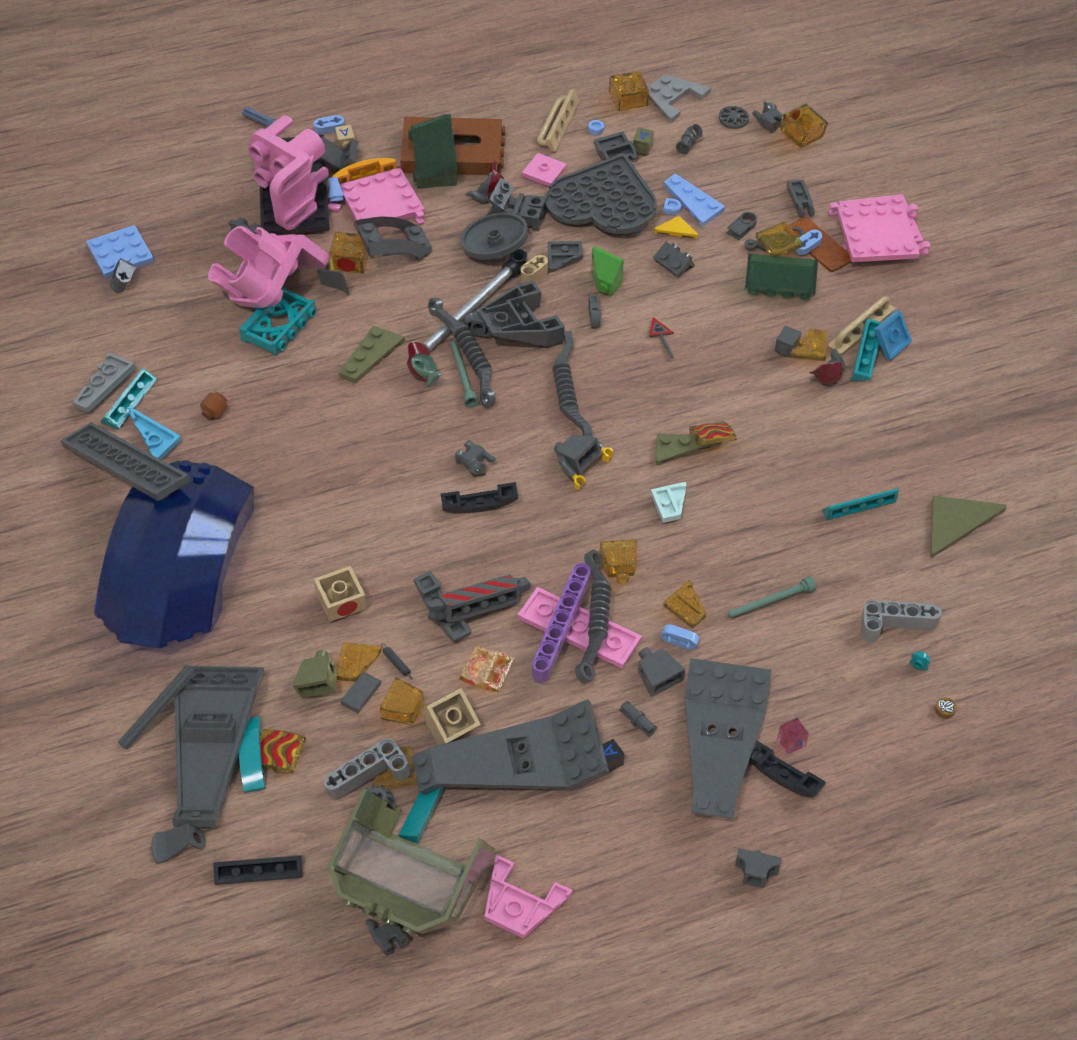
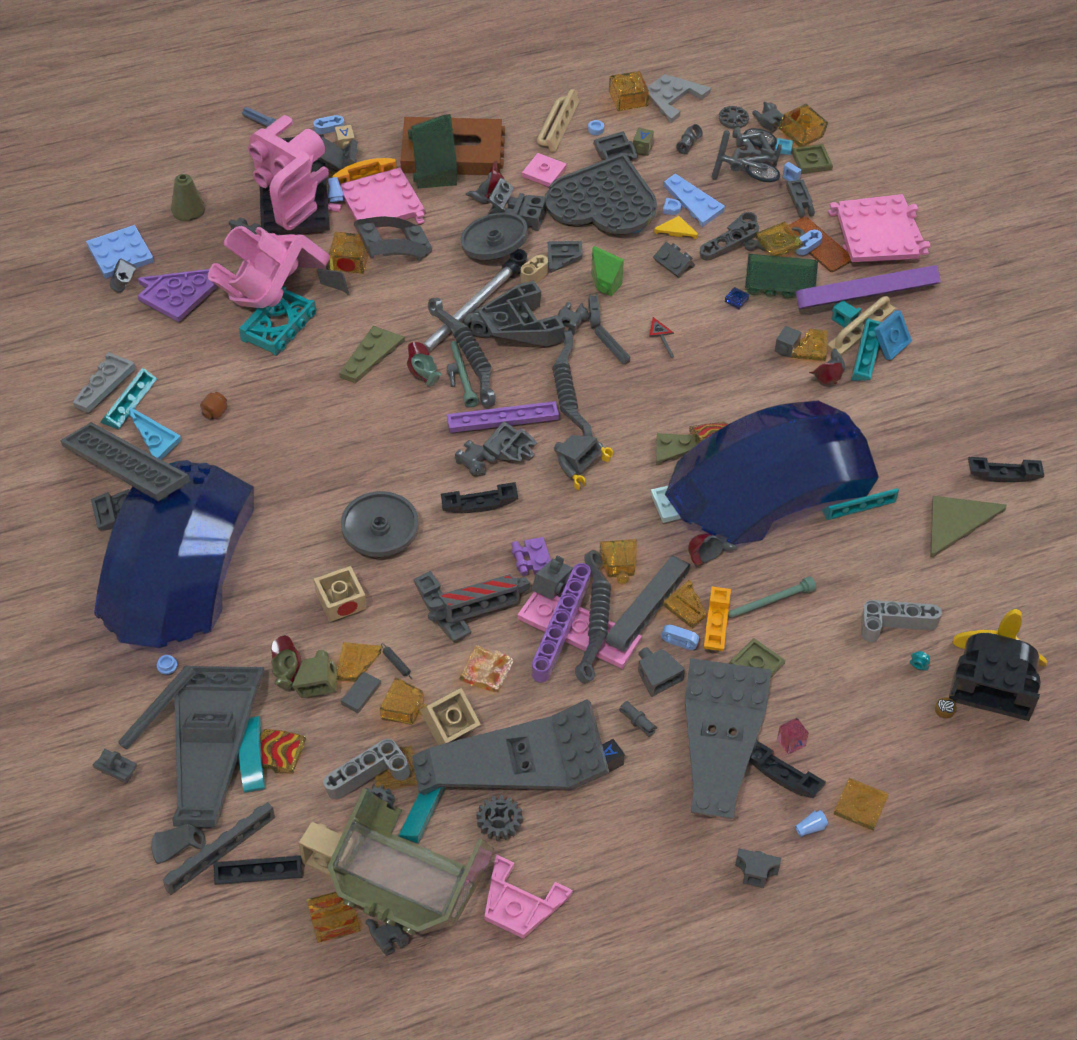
(107, 508): none -> dark grey slope
(115, 765): none -> dark grey hips
(166, 664): none -> light blue plate
(176, 292): none -> medium lavender wing
(186, 199): none -> olive cone
(213, 852): none -> dark grey plate
(285, 662): none -> olive hair
(318, 846): none -> tan brick
(331, 917): none -> clear yellow slope
(379, 524): none -> dark grey dish
(451, 370): none -> dark grey hand
(494, 417): none -> medium lavender plate
(499, 817): none -> dark grey gear
(510, 444): none -> dark grey plate
(536, 552): none -> medium lavender plate
(552, 578): none -> dark grey brick
(571, 318): none -> dark grey animal
(612, 344): none -> dark grey axle
(647, 603): none -> dark grey beam
(707, 547): none -> dark grey hair
(717, 619): none -> light orange slope
(727, 238): none -> dark grey beam
(736, 298): none -> clear blue plate
(758, 166): none -> dark grey piece
(758, 656): none -> olive tile
(771, 468): none -> clear blue windscreen
(786, 146): none -> medium azure tile
(791, 172): none -> light blue tile
(812, 159): none -> olive tile
(812, 823): none -> light blue cone
(844, 313): none -> teal brick
(861, 804): none -> clear yellow tile
(868, 287): none -> medium lavender beam
(998, 670): none -> black brick
(1004, 472): none -> black slope

